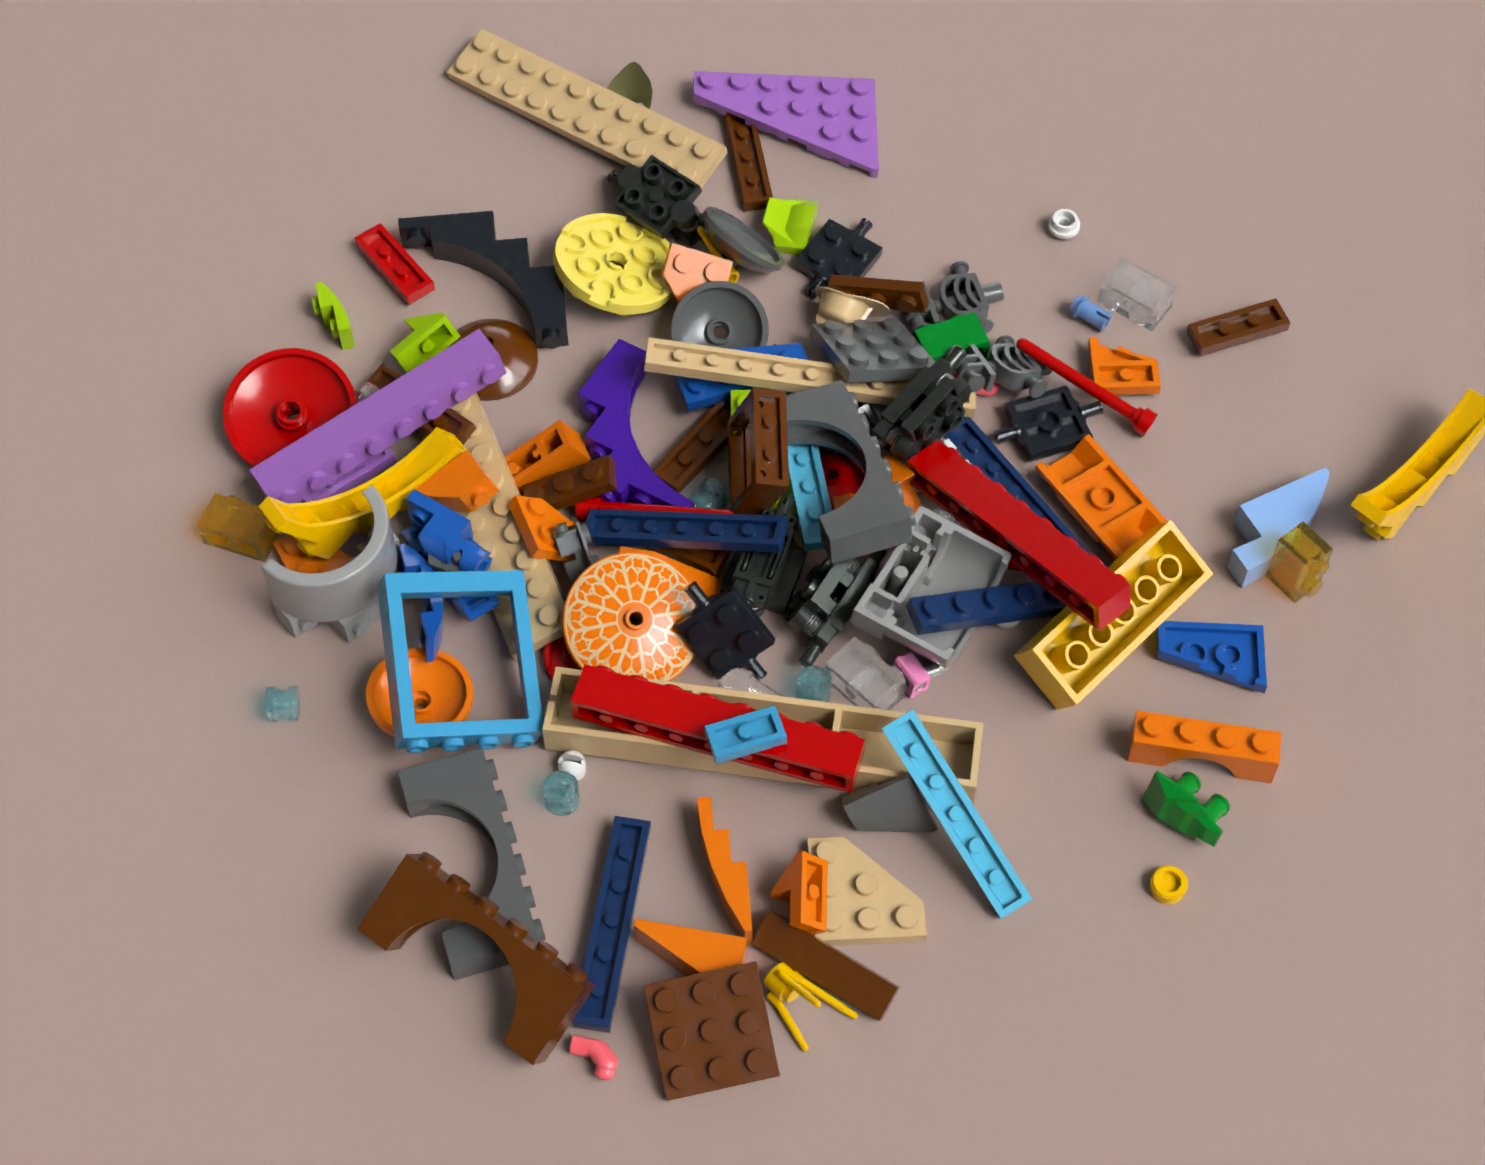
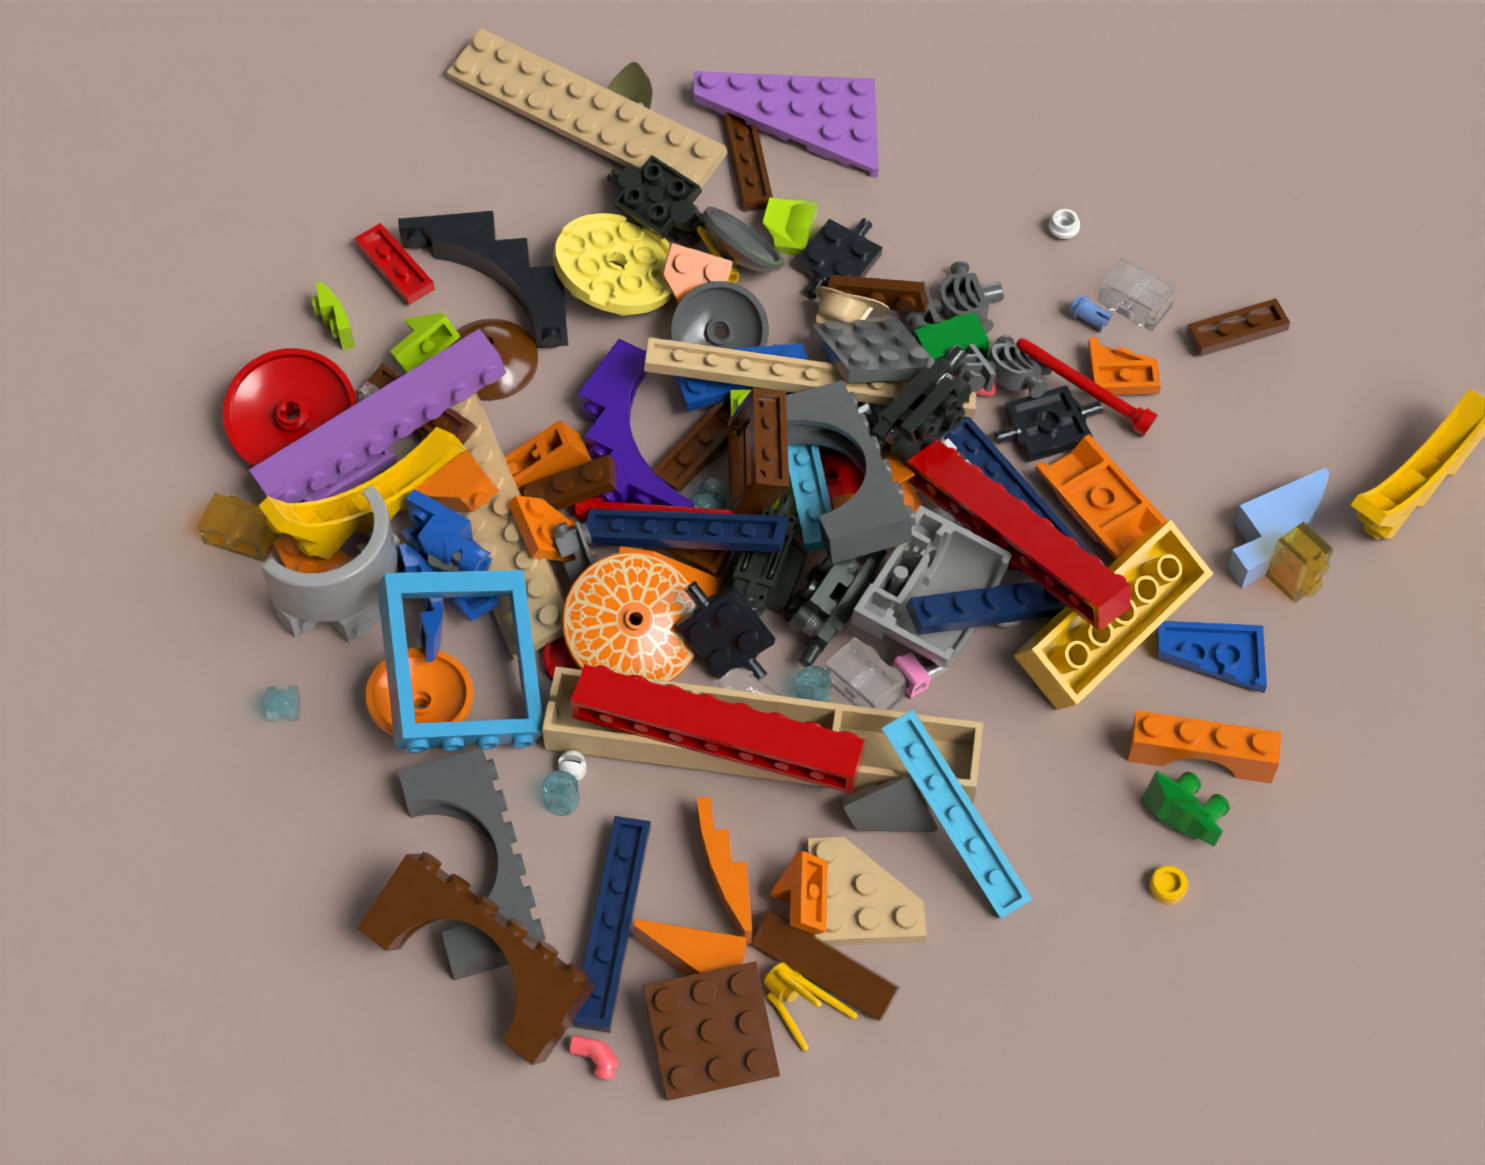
(745, 734): dark azure plate -> none

